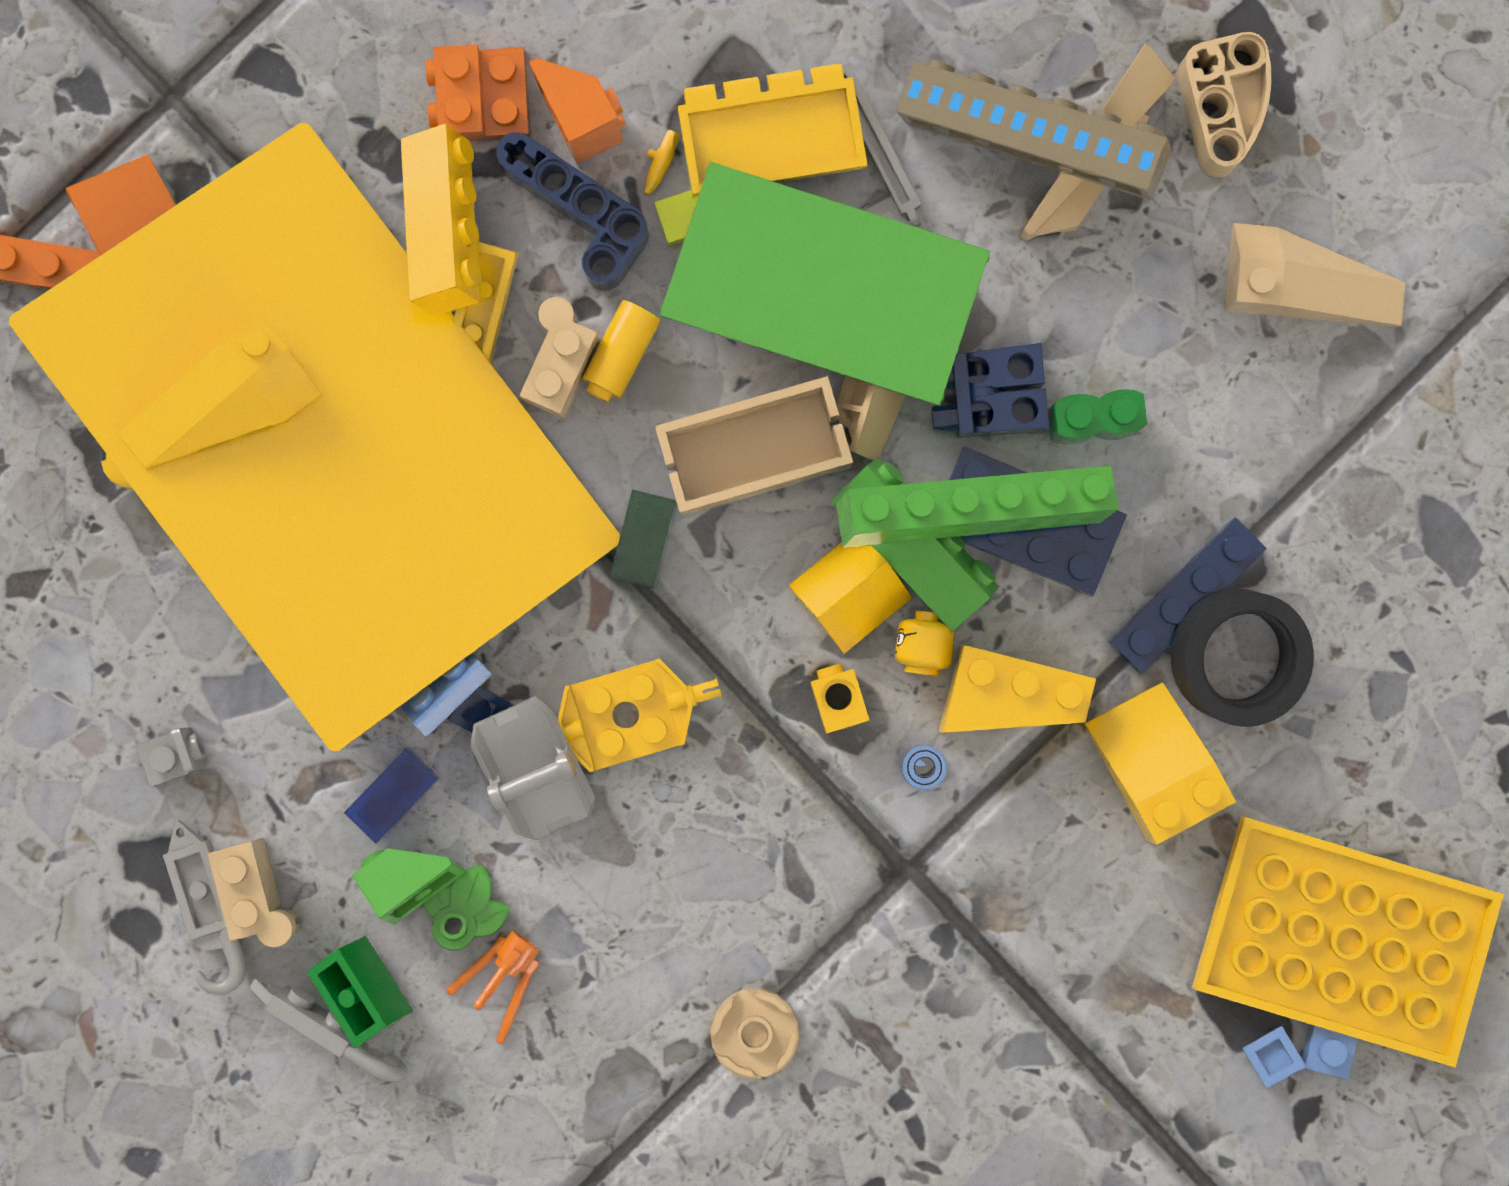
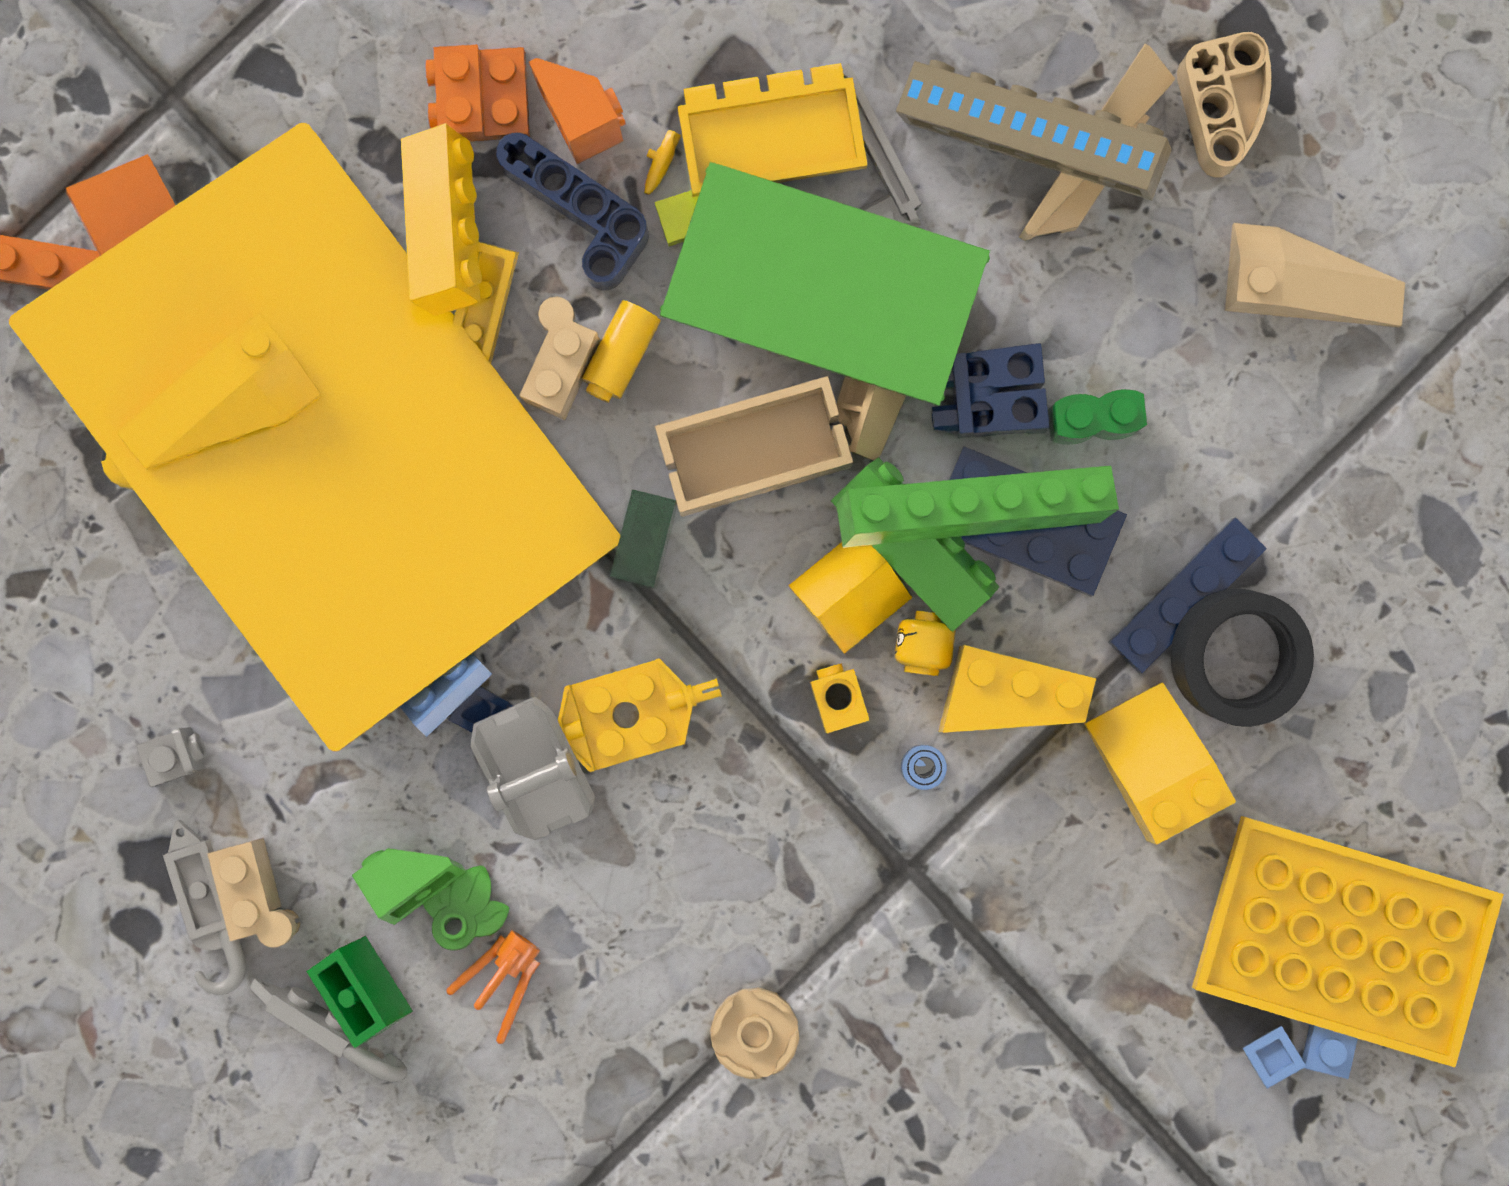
(392, 795): clear blue plate -> none

